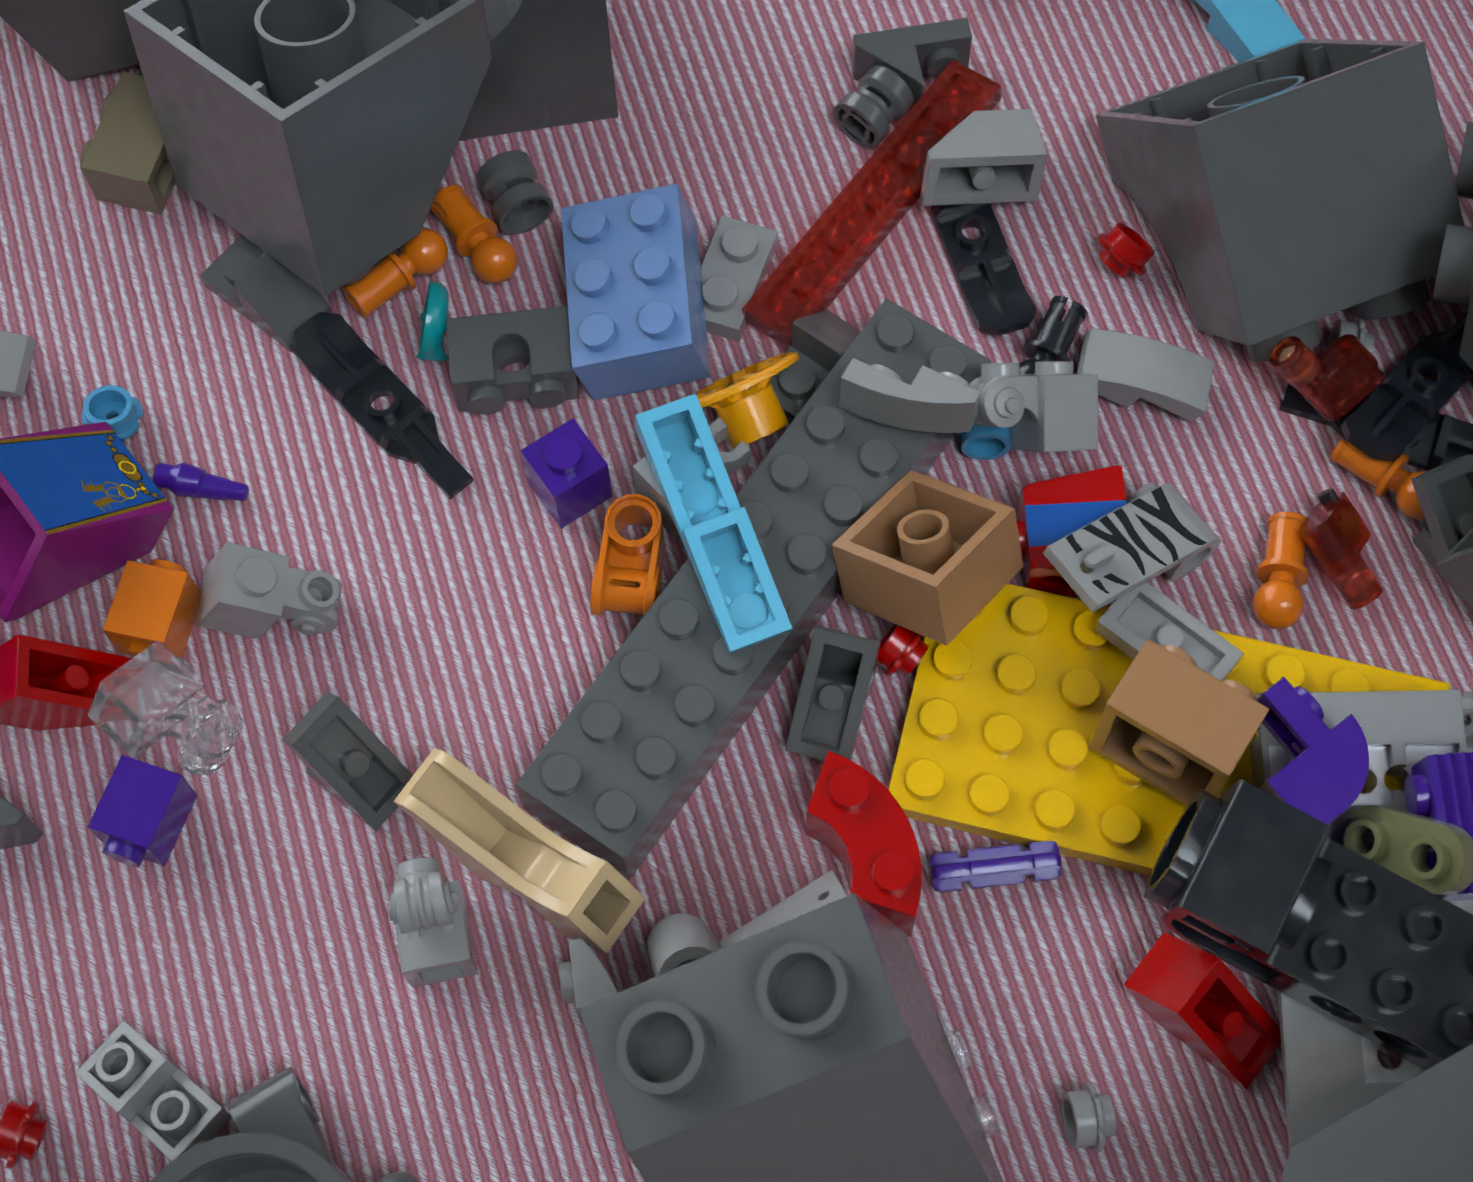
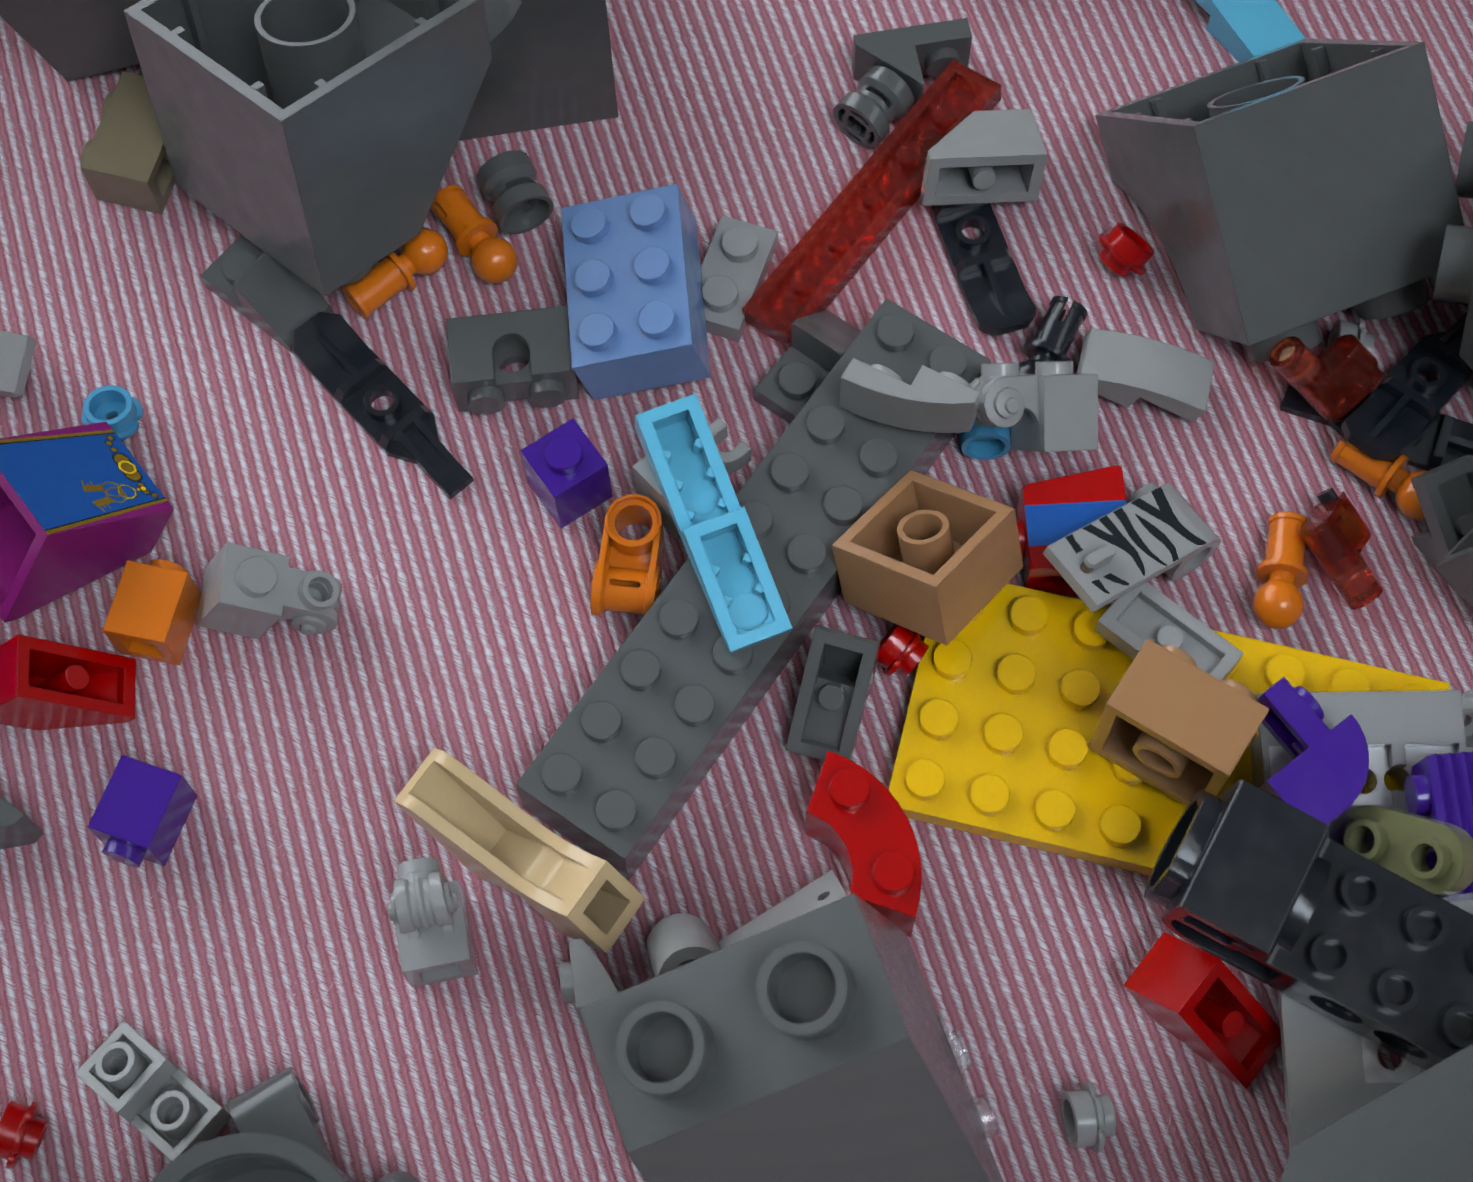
(160, 698): clear brick -> none
(196, 483): dark purple piece -> none
(348, 760): dark grey slope -> none
(434, 323): teal piece -> none
(751, 404): light orange wheel -> none
(995, 866): axle -> none

